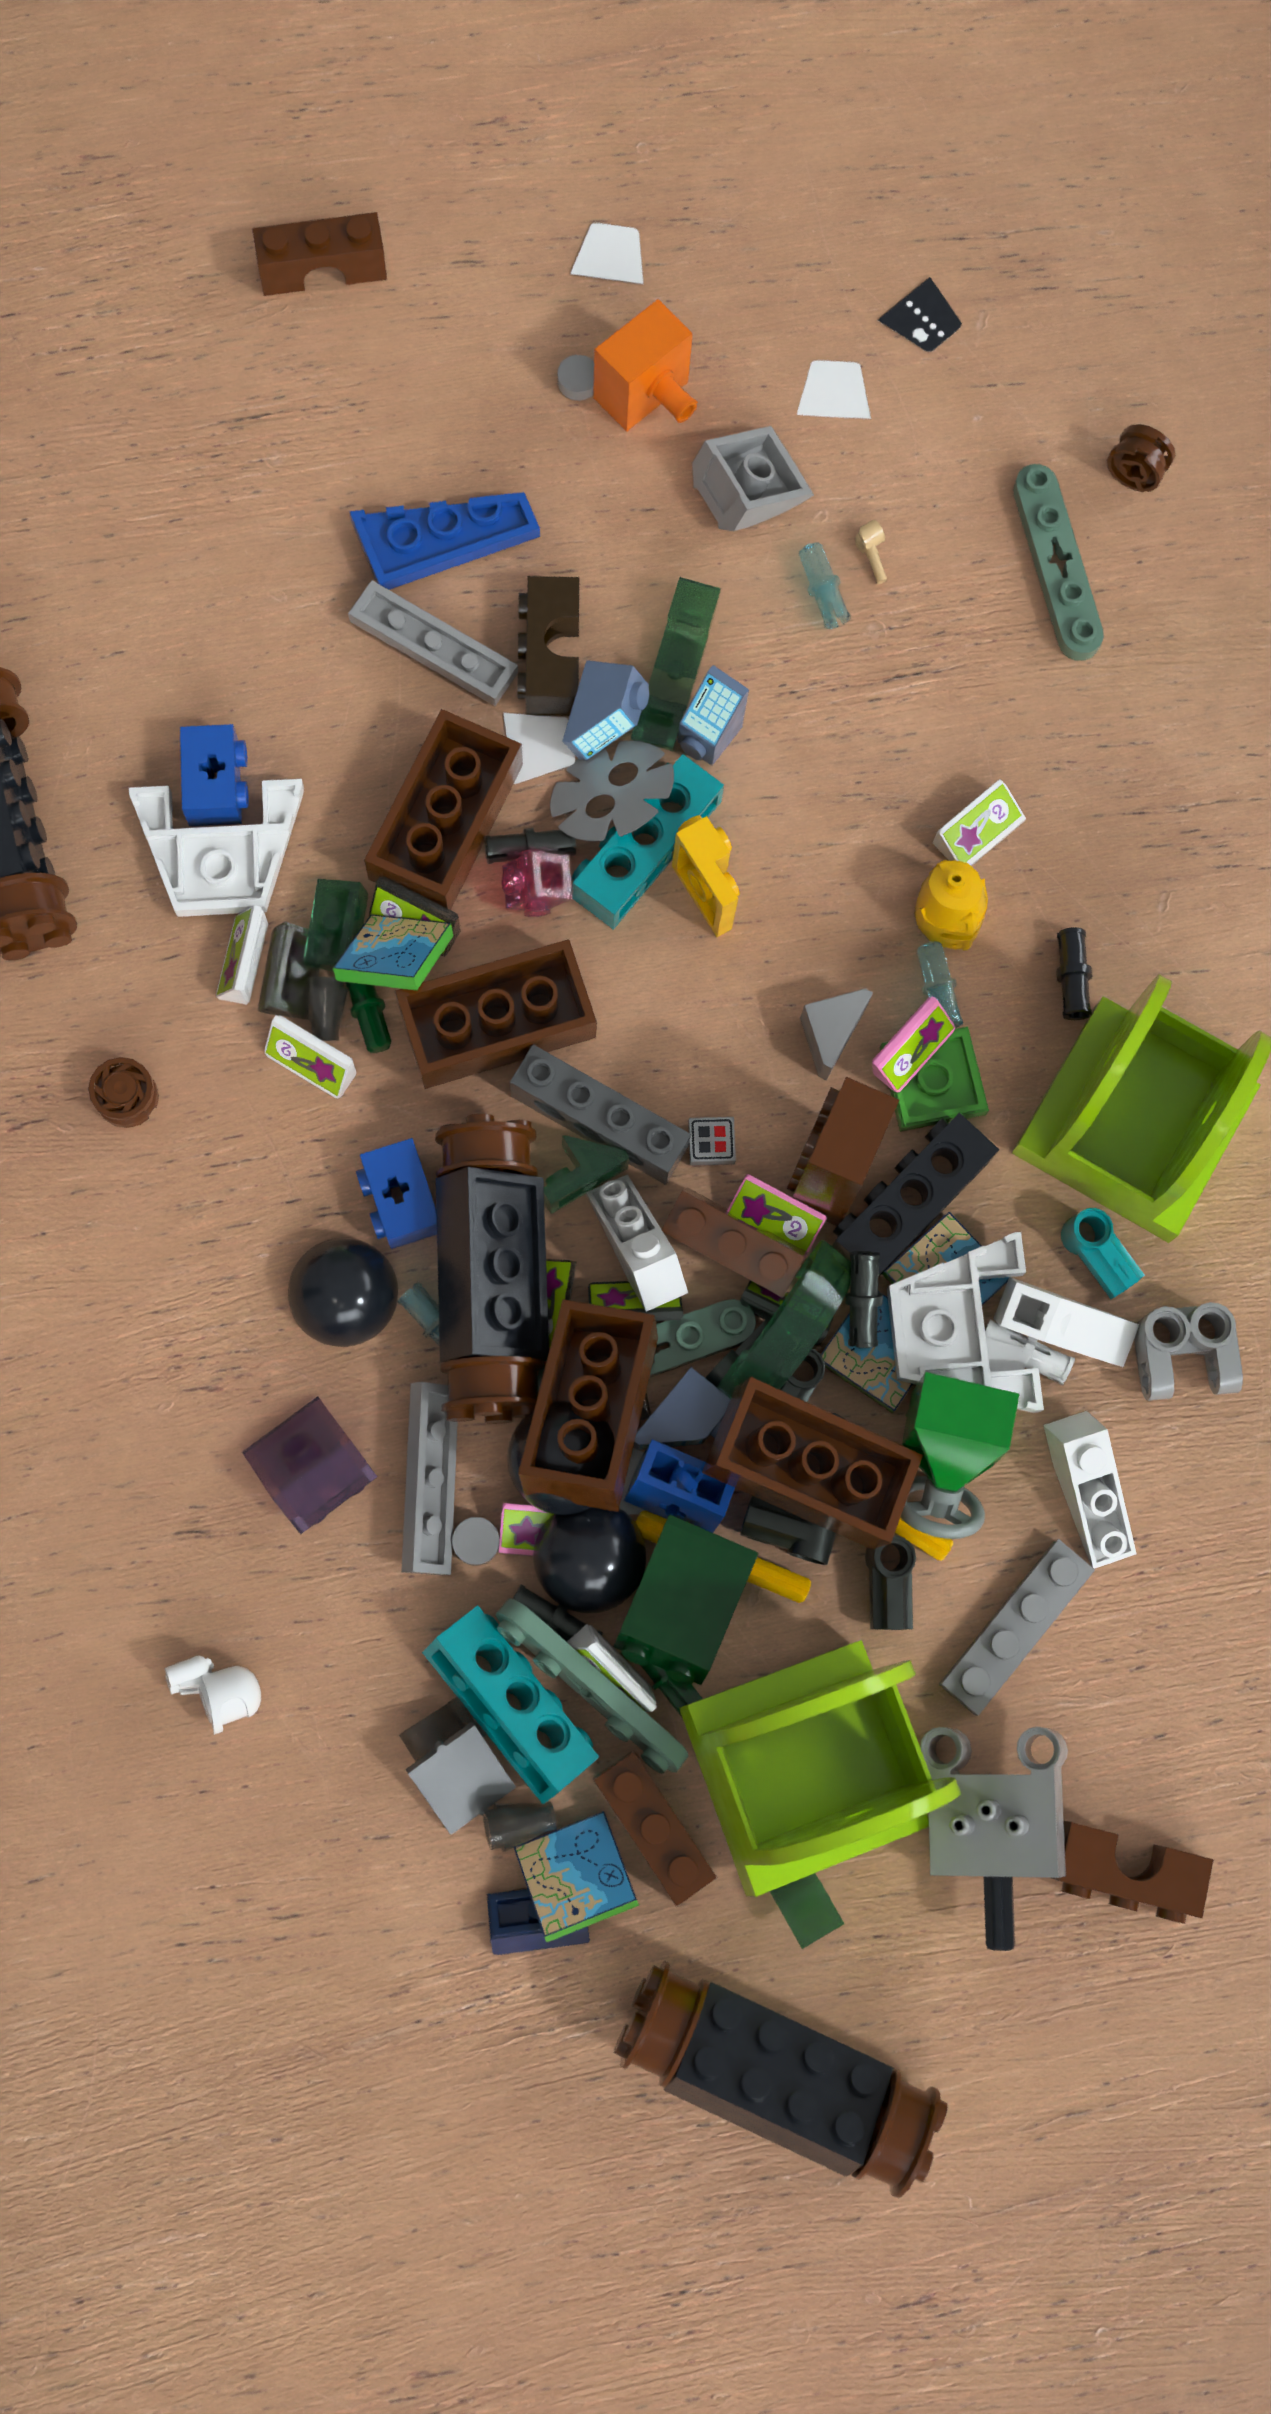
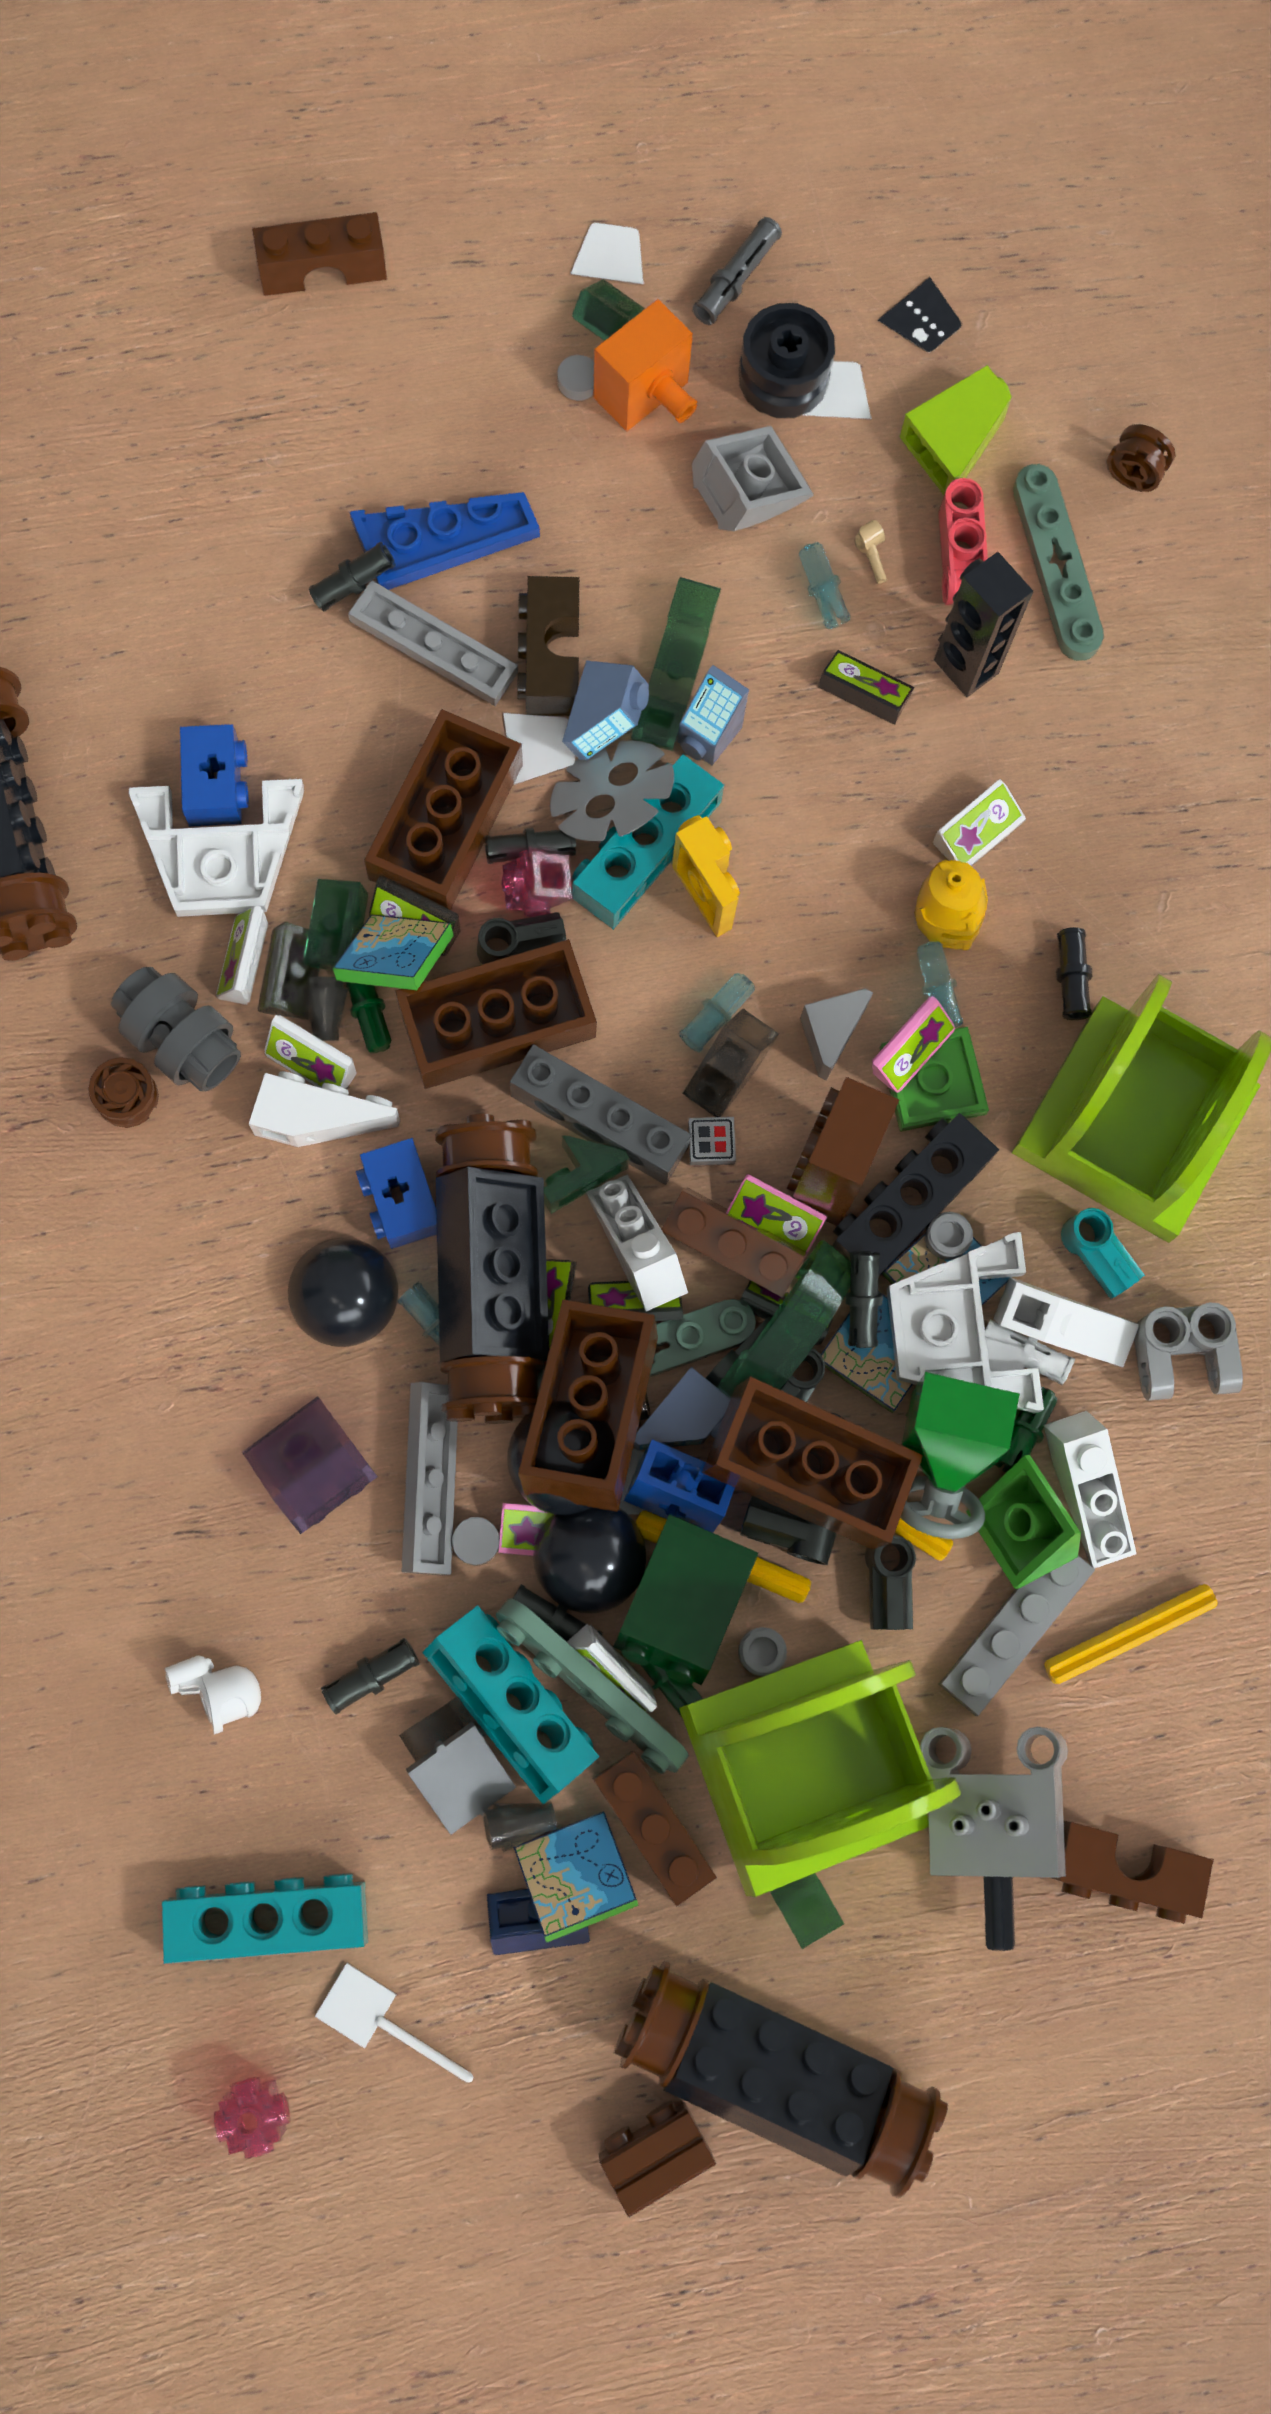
(162, 1015): none -> dark grey piece
(190, 1940): none -> teal brick
(262, 2101): none -> clear pink brick
(310, 1115): none -> white slope
(352, 576): none -> pearl dark grey pin
(358, 2007): none -> white piece
(370, 1676): none -> pearl dark grey pin
(520, 935): none -> pearl dark grey piece
(604, 309): none -> clear green slope
(655, 2157): none -> reddish brown brick
(717, 1012): none -> clear light blue axle
(728, 282): none -> dark grey pin
(730, 1062): none -> clear smoke slope
(762, 1651): none -> light grey tile
(786, 360): none -> black wheel
(865, 686): none -> slope
(948, 1235): none -> light grey tile
(956, 426): none -> lime slope
(963, 526): none -> coral piece
(982, 623): none -> black brick
(1027, 1525): none -> bright green slope
(1028, 1431): none -> dark green axle
(1130, 1634): none -> yellow axle

